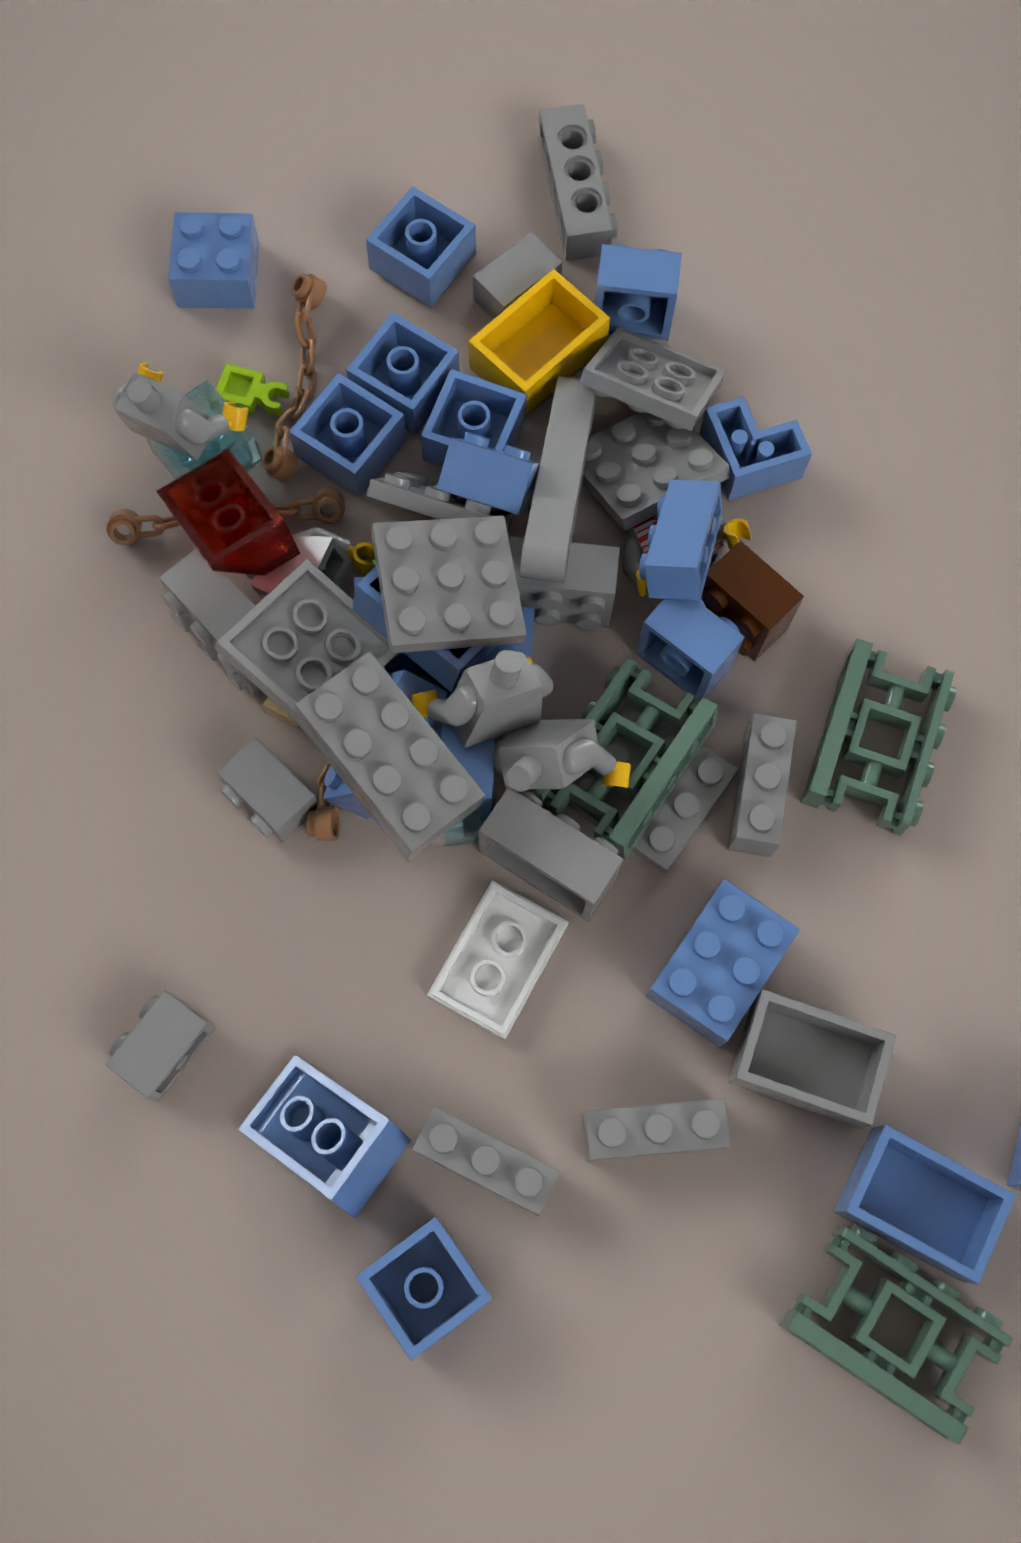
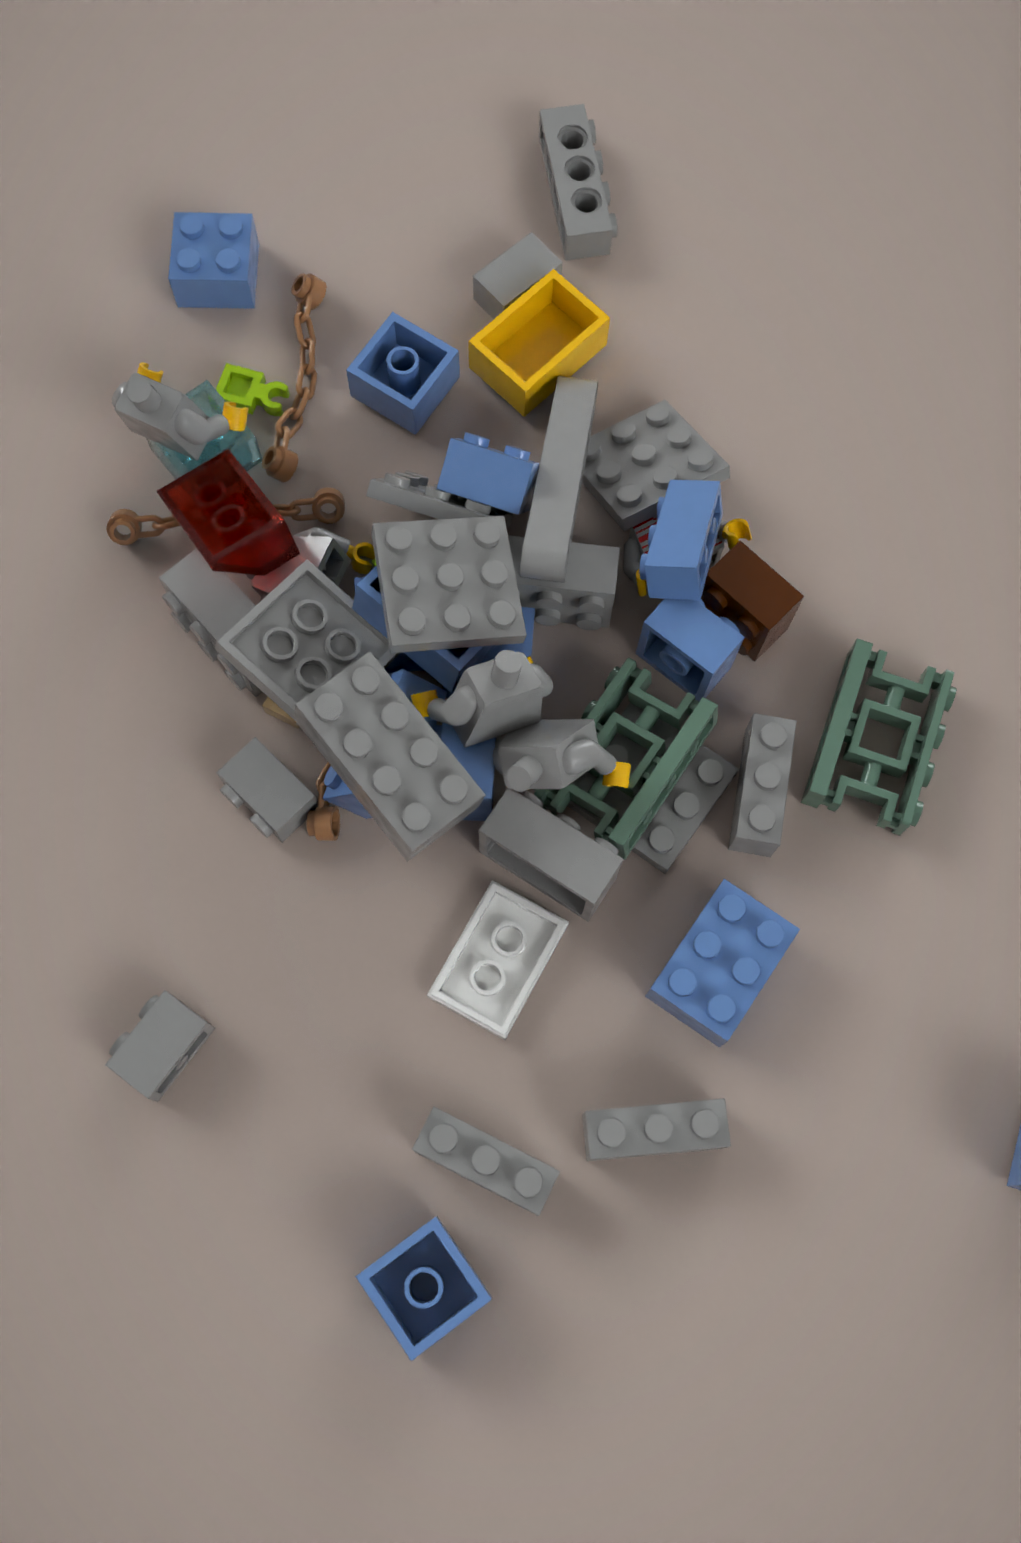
(325, 1135): medium blue slope -> none
(348, 434): medium blue brick -> none
(421, 246): medium blue brick -> none
(462, 833): clear light blue piece -> none
(474, 408): medium blue brick -> none
(638, 289): medium blue brick -> none
(653, 378): light grey plate -> none
(754, 456): medium blue brick -> none
(812, 1059): light grey piece -> none
(877, 1362): sand green fence -> none
(925, 1204): medium blue piece -> none

